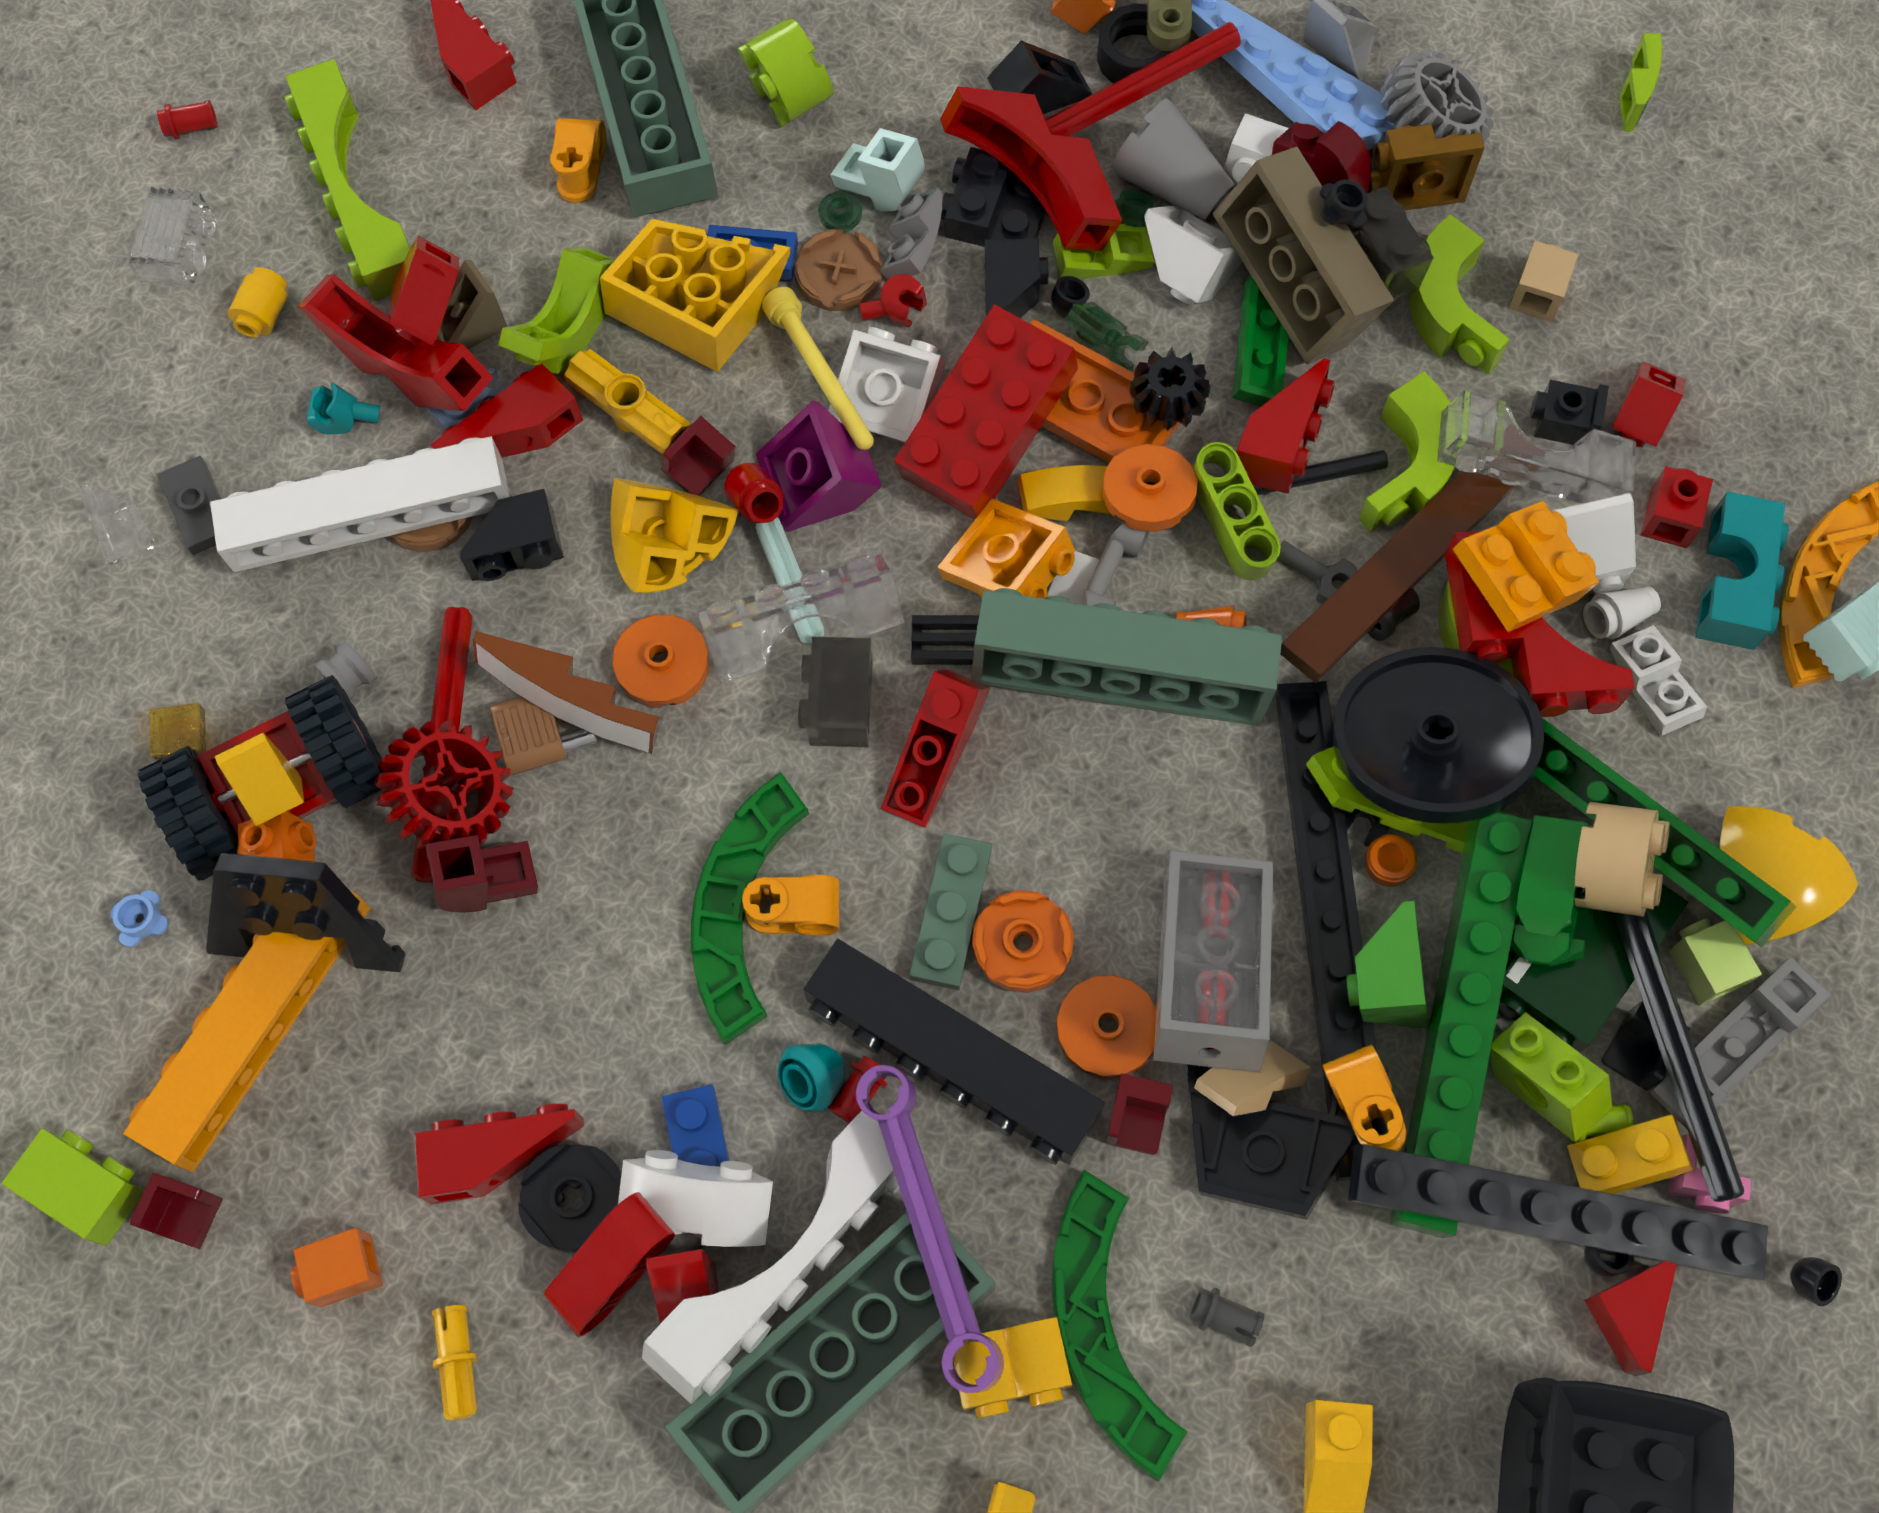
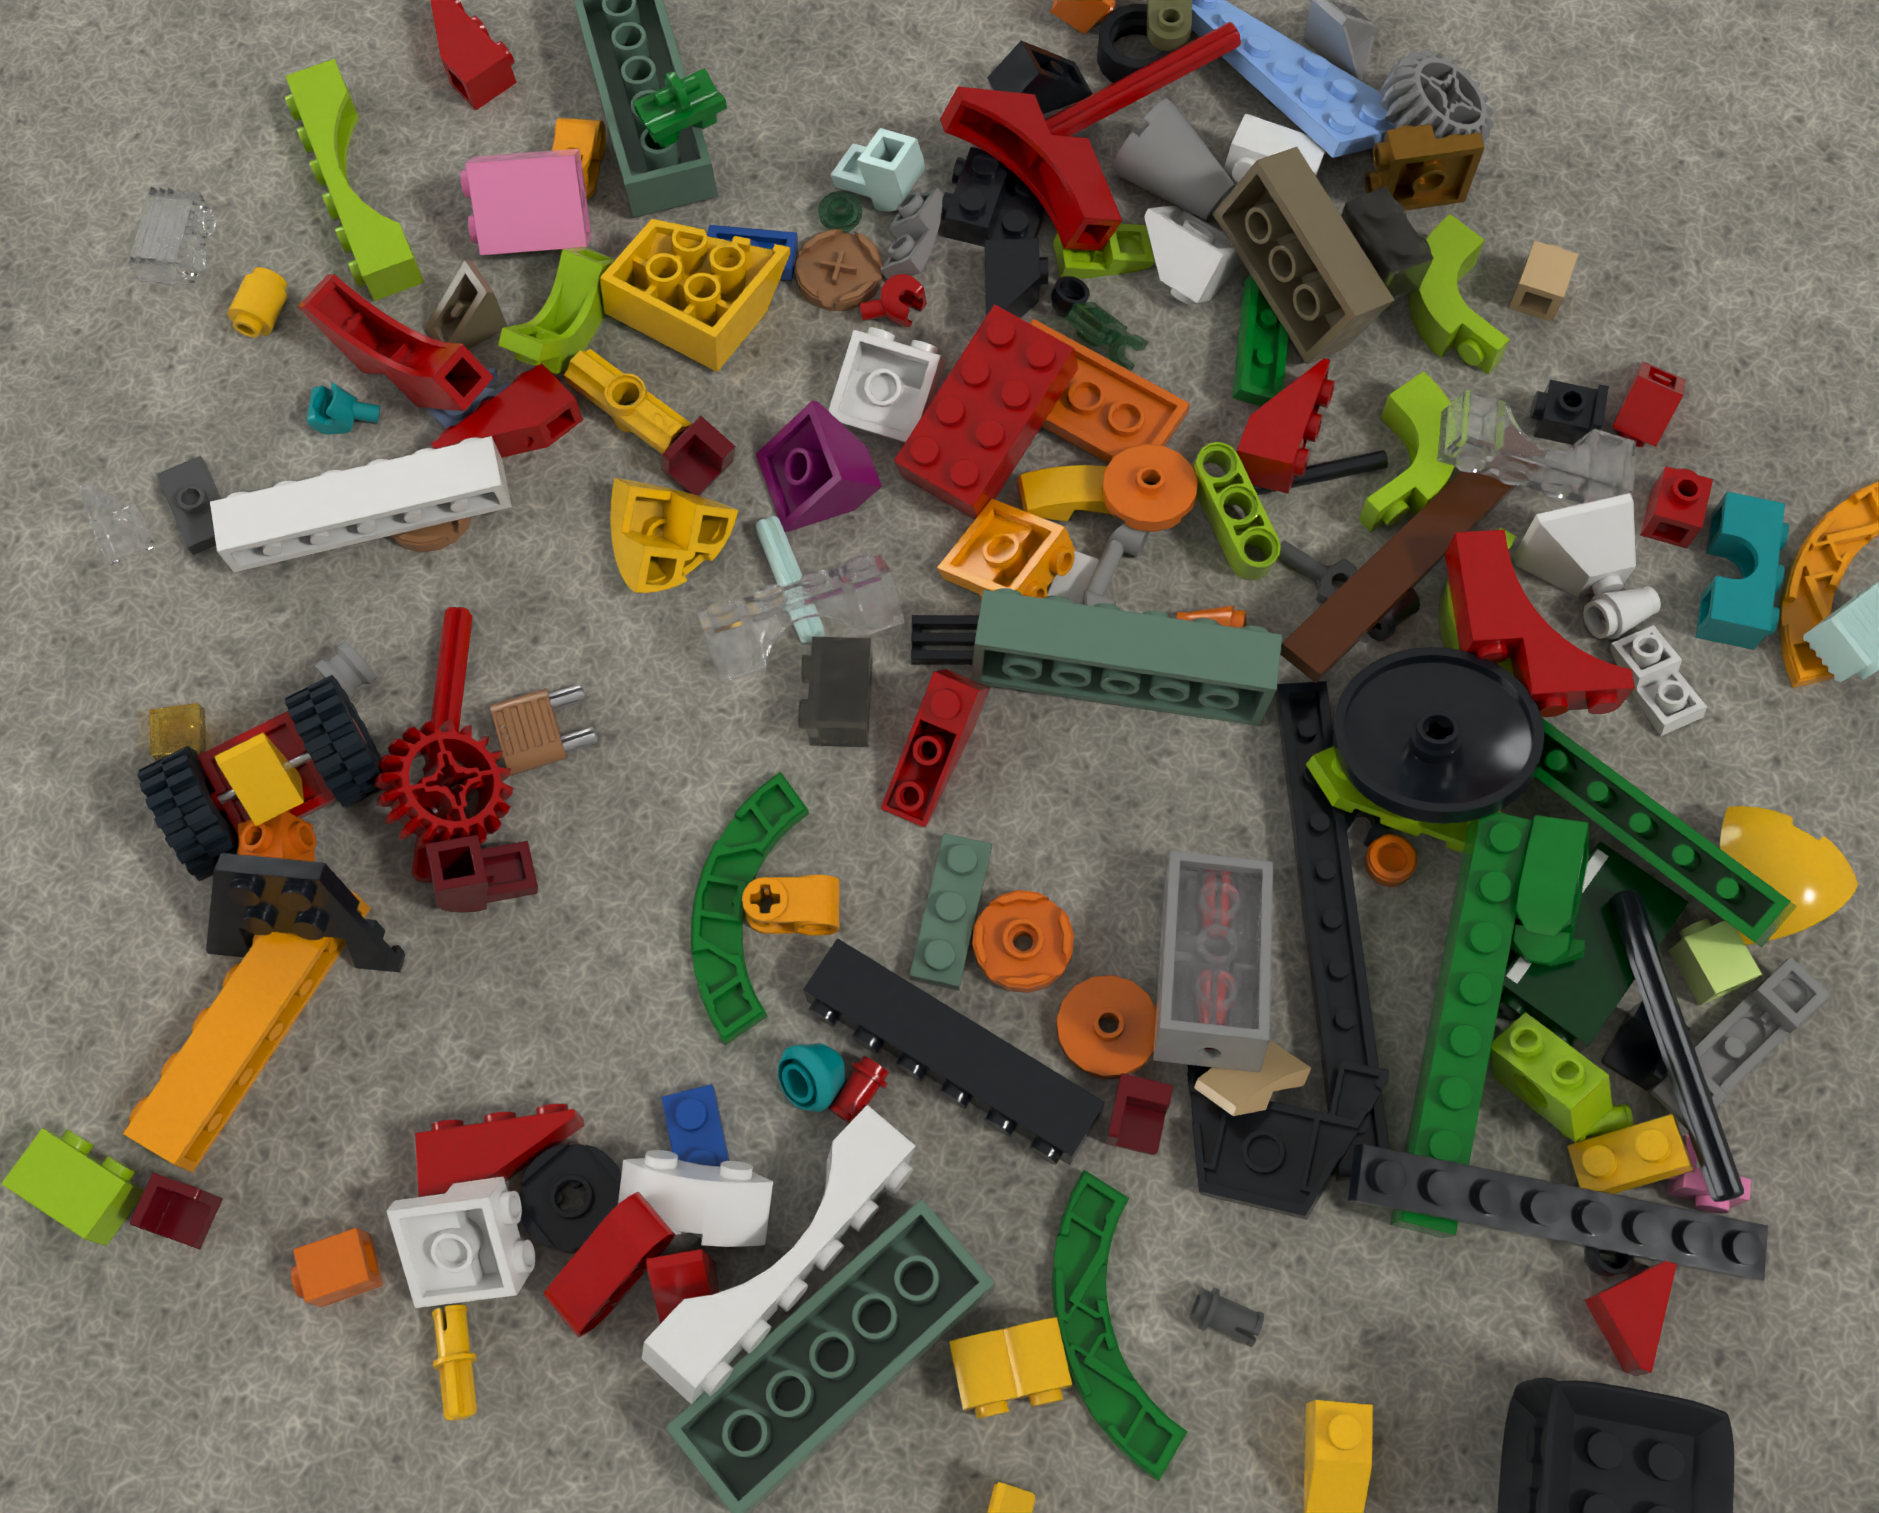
(125, 914): light blue plate -> none
(186, 118): red pin -> none
(422, 291): red slope -> none
(462, 1243): none -> white plate
(513, 536): black slope -> none
(527, 201): none -> bright pink brick
(549, 683): dark orange slope -> none
(665, 681): orange plate -> none
(680, 105): none -> green hips
(754, 493): red brick -> none
(785, 311): light yellow piece -> none
(786, 71): lime brick -> none
(930, 1229): medium lavender piece -> none
(1133, 206): clear green plate -> none
(1169, 389): black gear -> none
(1331, 155): dark red brick -> none
(1344, 203): black plate -> none
(1367, 1094): light orange piece -> none
(1391, 974): bright green slope -> none
(1527, 565): light orange plate -> none
(1619, 859): tan brick -> none
(1640, 80): lime slope -> none
(1816, 1280): black hinge -> none

